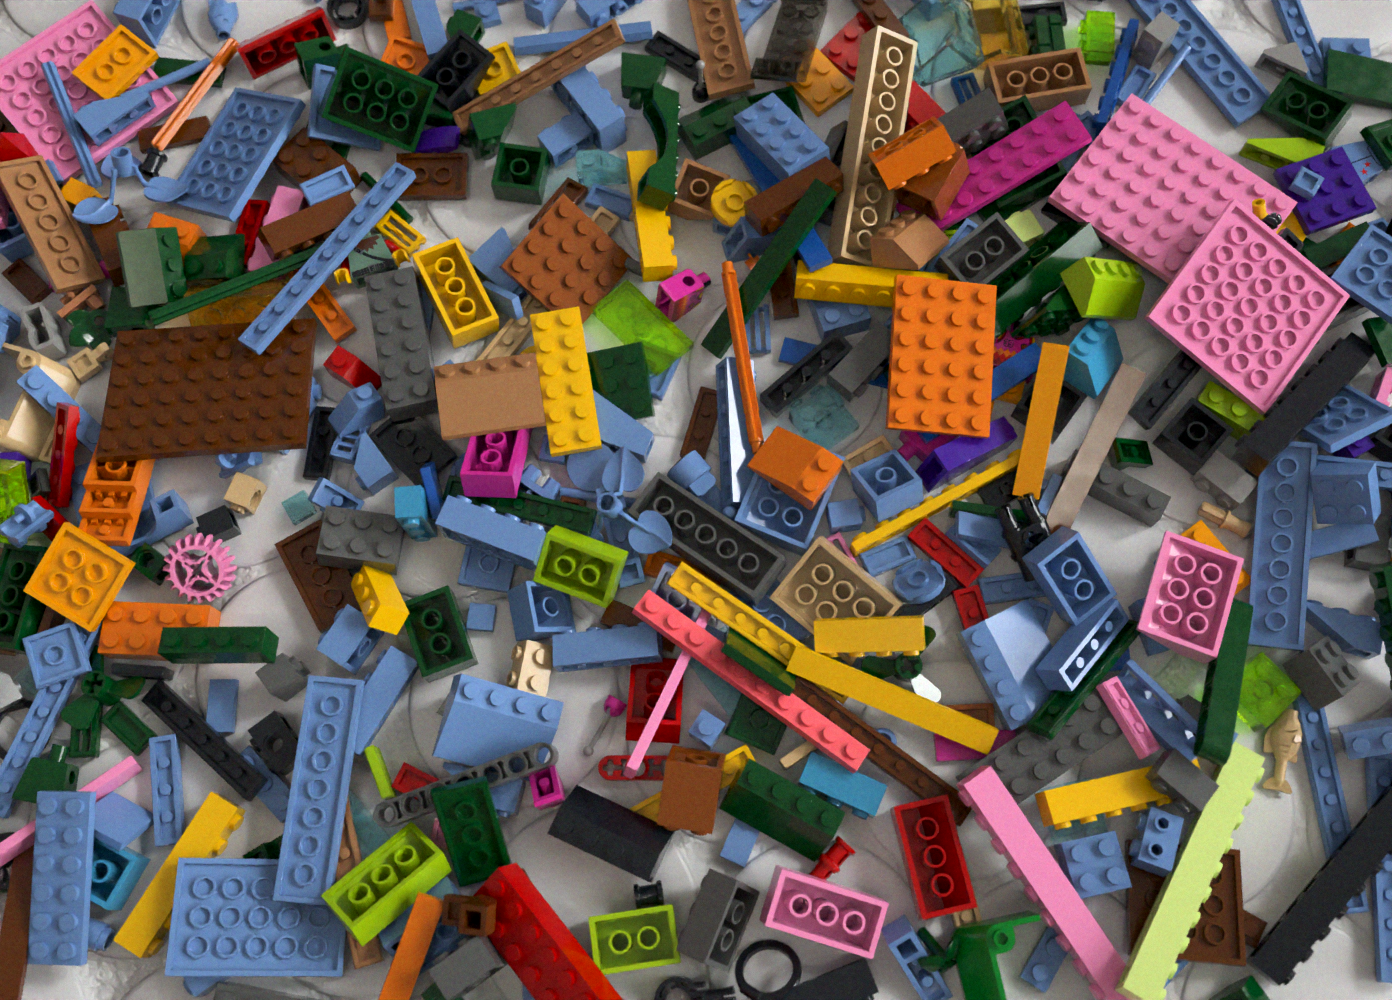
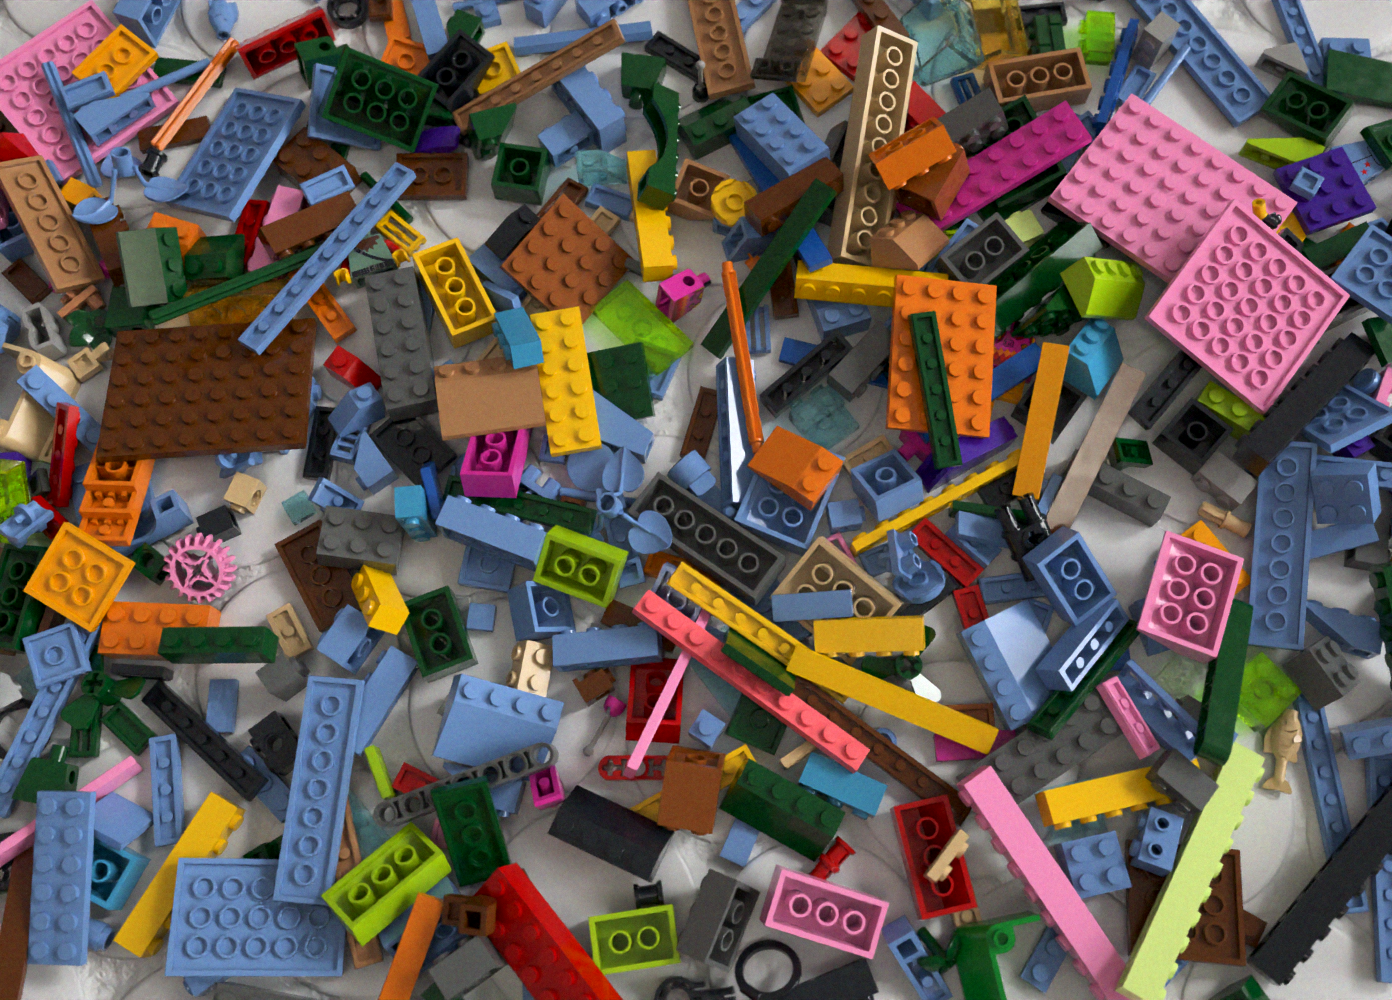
(86, 91): none -> medium blue tile
(290, 631): none -> tan plate
(511, 232): none -> black slope
(517, 338): none -> dark azure brick
(595, 685): none -> reddish brown brick
(812, 605): none -> medium blue tile
(896, 554): none -> medium blue hips
(935, 390): none -> dark green tile
(940, 866): none -> tan plate
(1367, 381): none -> medium blue tile

